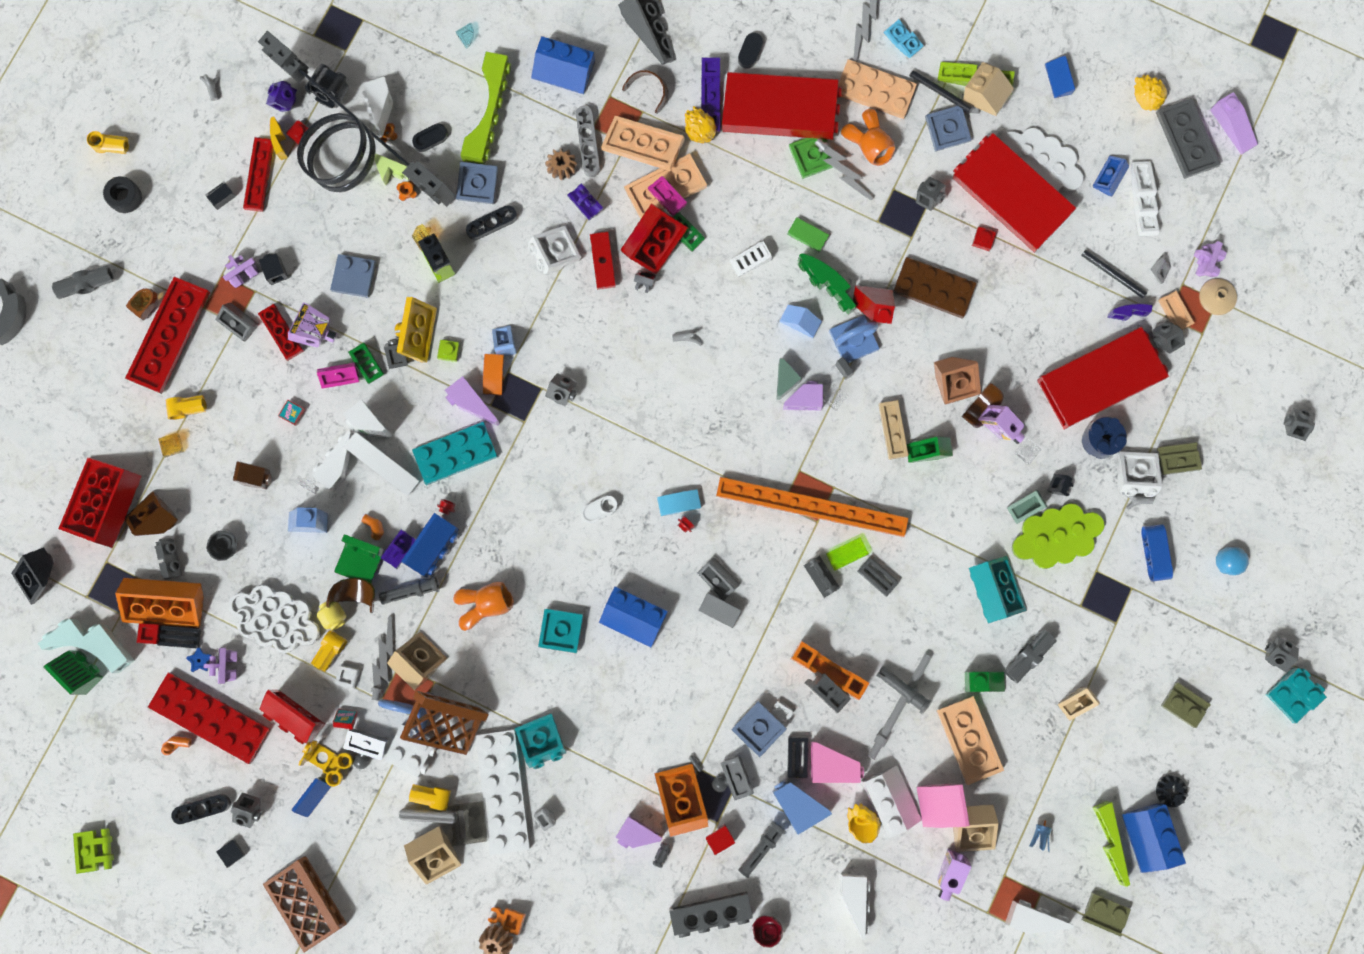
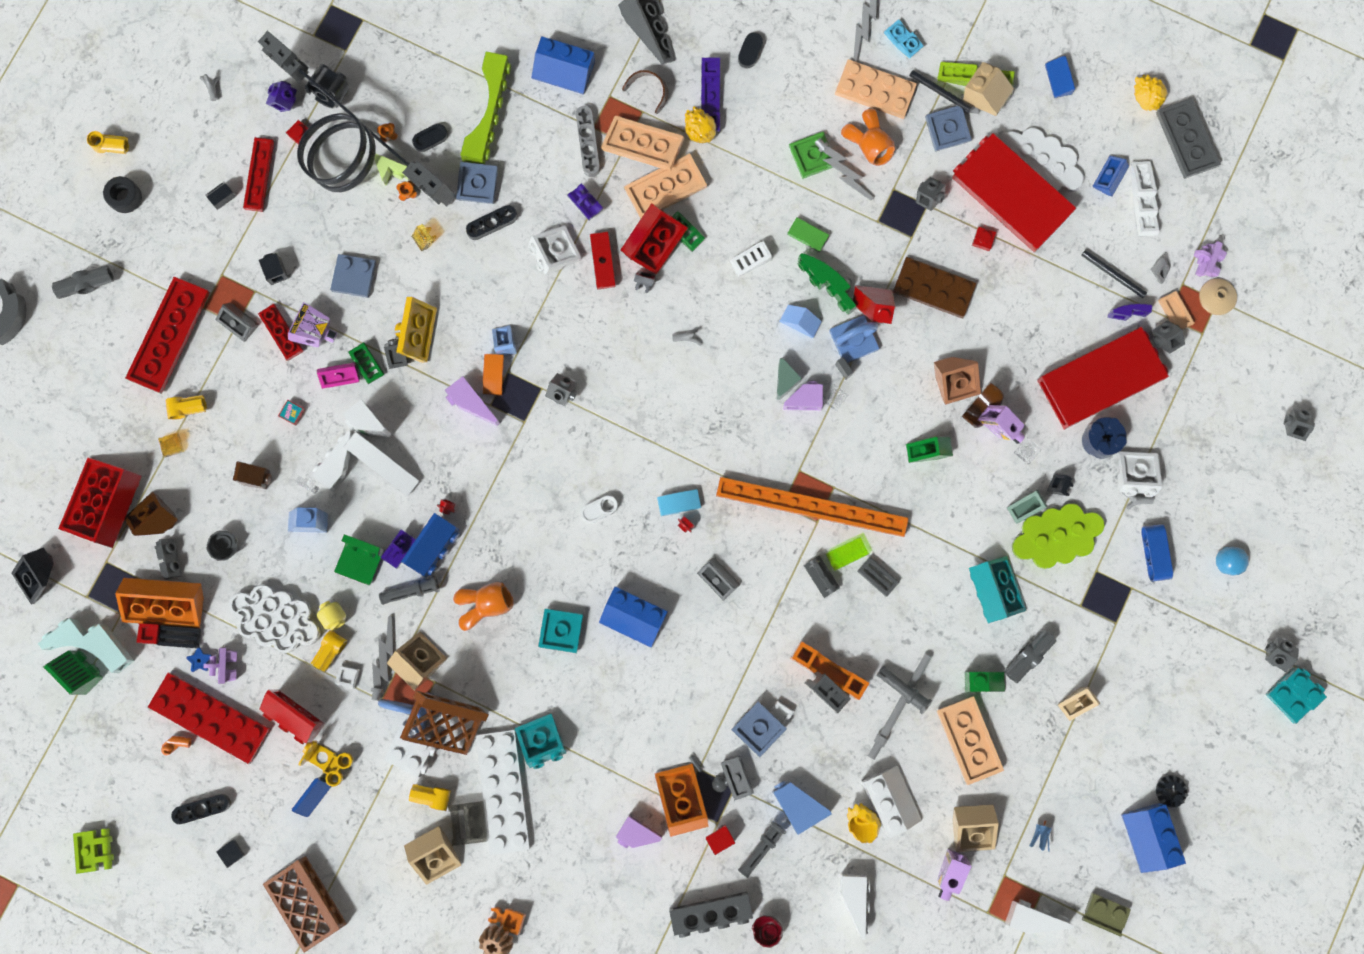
(142, 302): rock -> none
(233, 276): lavender hips -> none
(246, 810): dark grey brick -> none
(277, 135): yellow slope -> none
(345, 719): tile -> none
(352, 590): reddish brown piece -> none
(365, 745): plate -> none
(375, 525): orange arm -> none
(380, 103): white slope -> none
(427, 816): light grey axle -> none
(436, 258): black hips -> none
(448, 350): lime plate -> none
(454, 453): teal plate -> none
(466, 35): clear light blue tile -> none
(545, 818): light grey slope -> none
(563, 170): medium nougat gear -> none
(661, 855): dark grey piece -> none
(667, 196): dark pink plate -> none
(720, 610): slope -> none
(781, 105): red brick -> none
(797, 758): black tile -> none
(833, 767): bright pink slope -> none
(893, 430): tan plate -> none
(943, 805): bright pink slope -> none
(1113, 851): lime slope -> none
(1179, 458): olive plate -> none
(1185, 705): olive plate -> none
(1235, 122): lavender slope -> none

